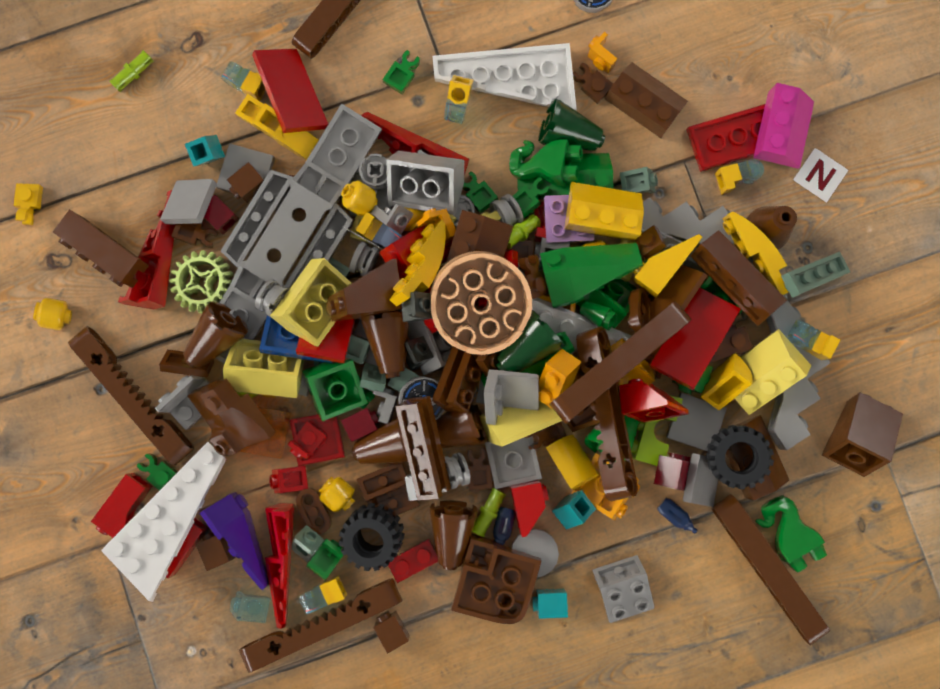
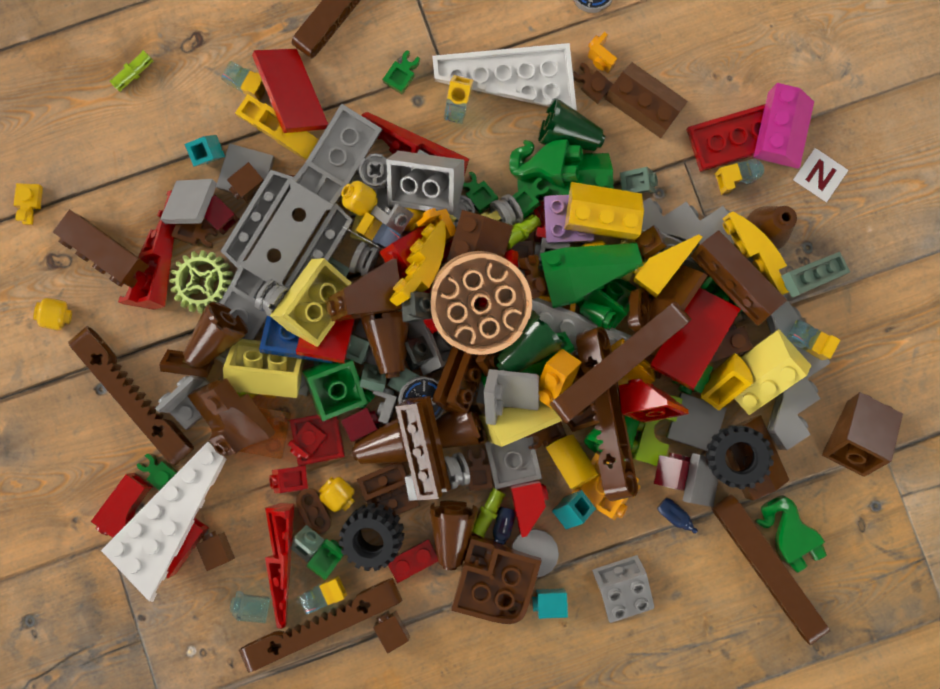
(233, 522): dark purple wedge -> none

